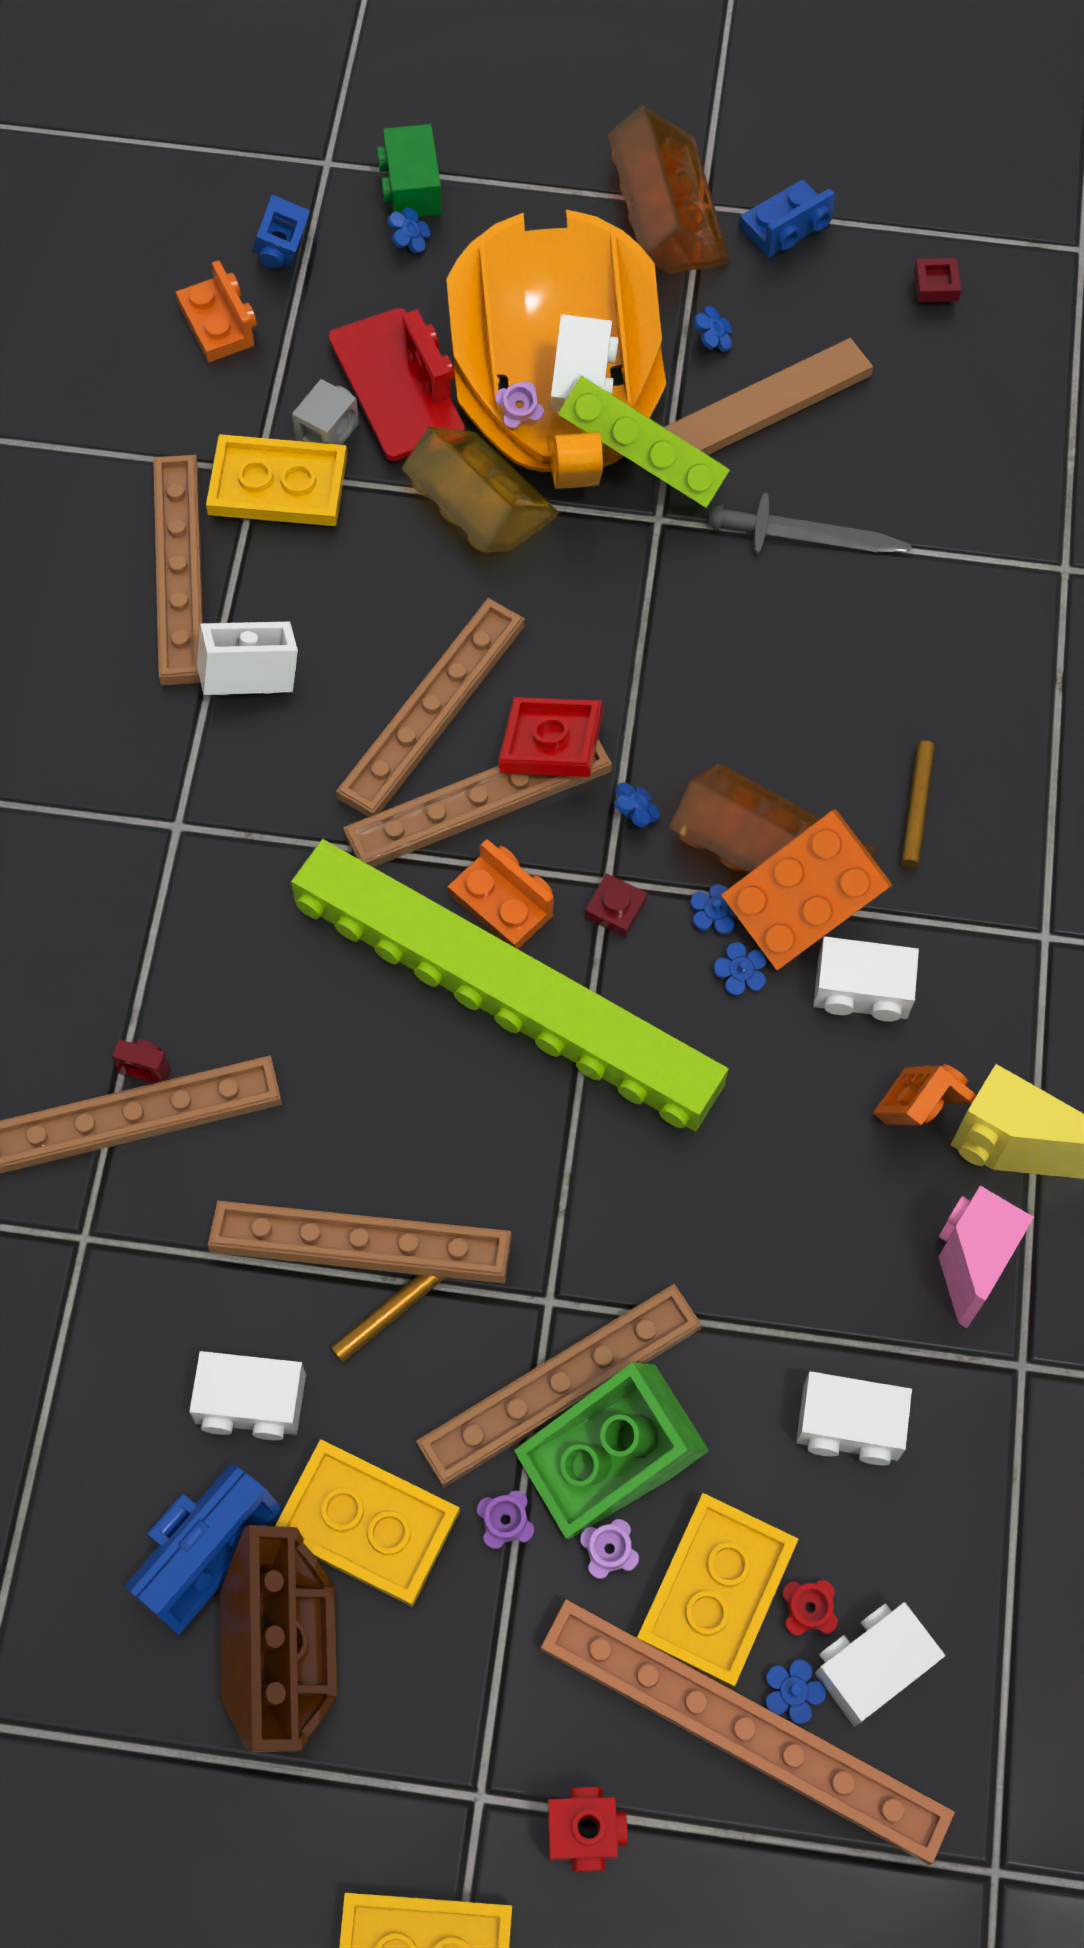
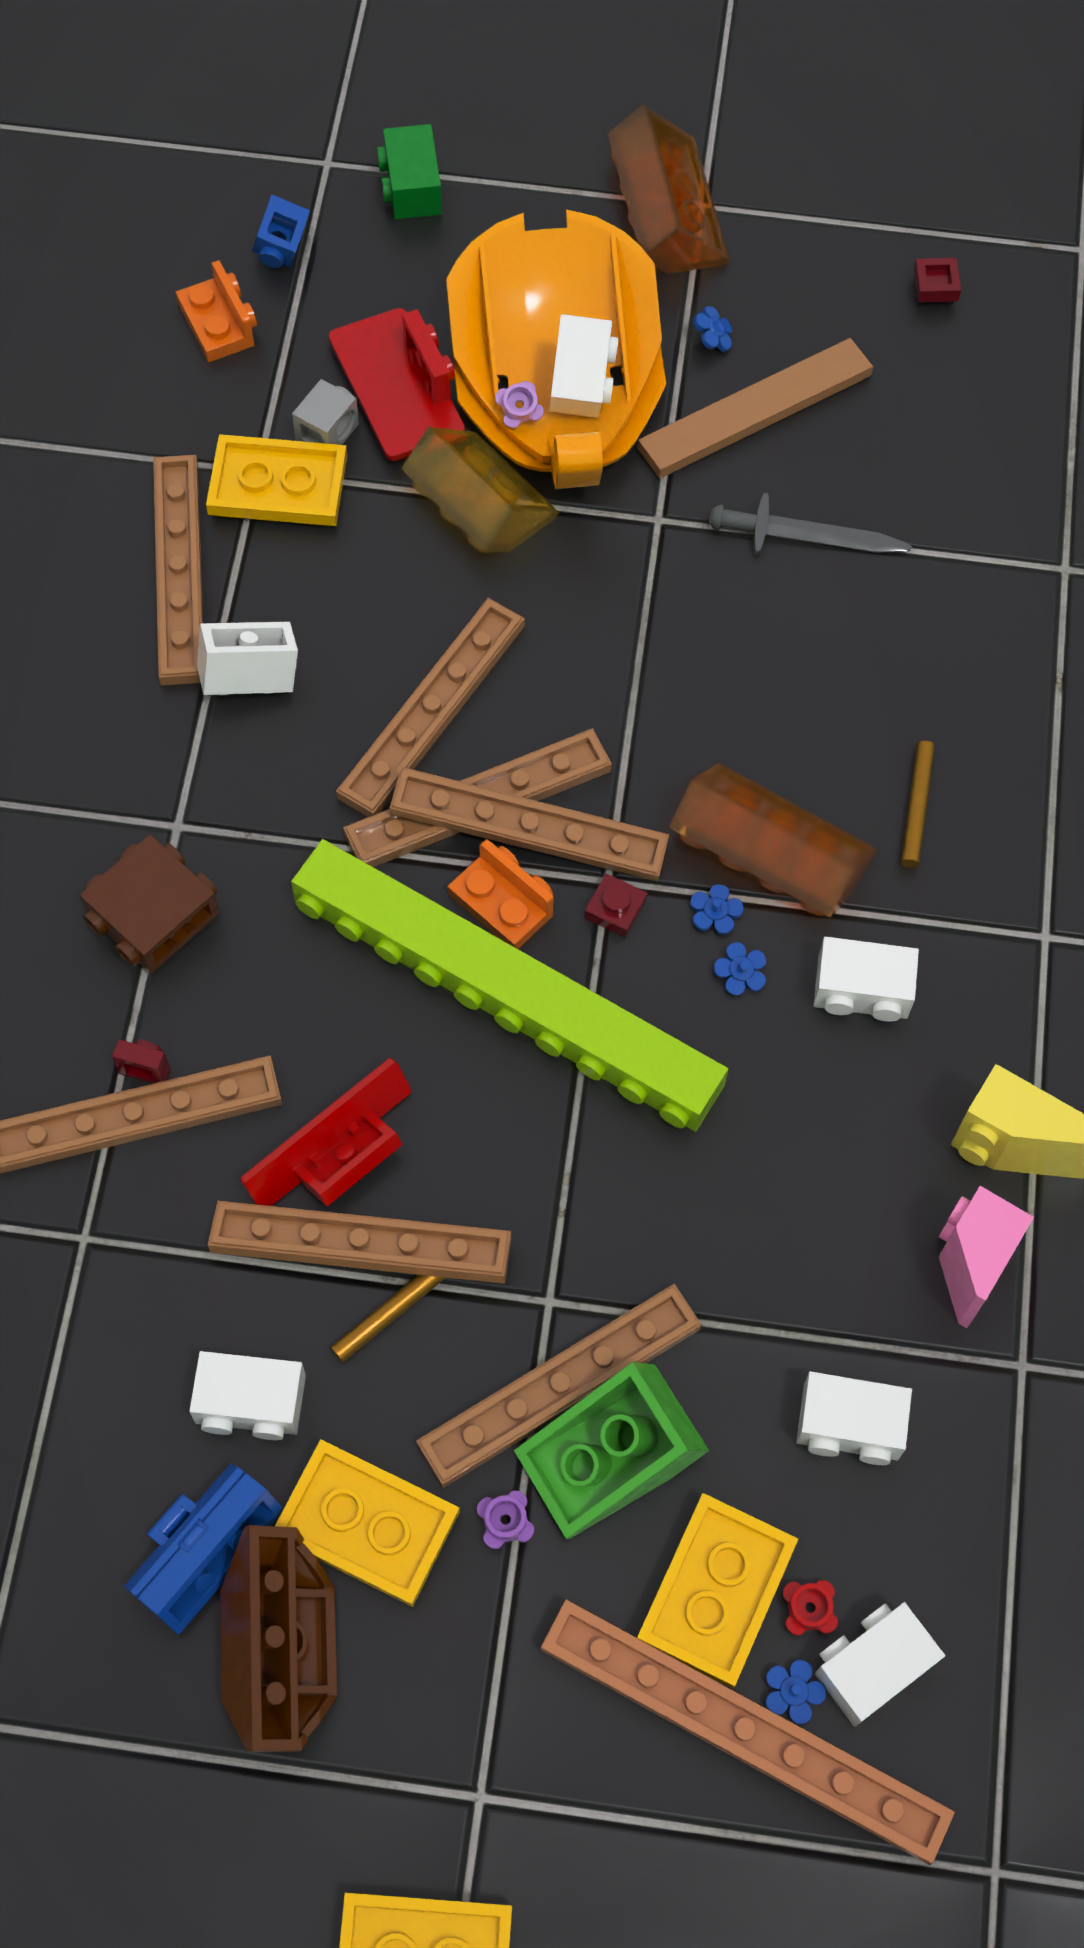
(149, 903): none -> reddish brown brick
(336, 1144): none -> red bracket
(408, 230): blue plant -> none
(529, 824): none -> medium nougat tile
(551, 737): red tile -> none
(563, 1832): red brick -> none
(615, 1534): lavender plate -> none
(636, 805): blue plant -> none
(643, 441): lime brick -> none
(787, 217): blue bracket -> none
(806, 889): orange plate -> none
(921, 1094): orange bracket -> none

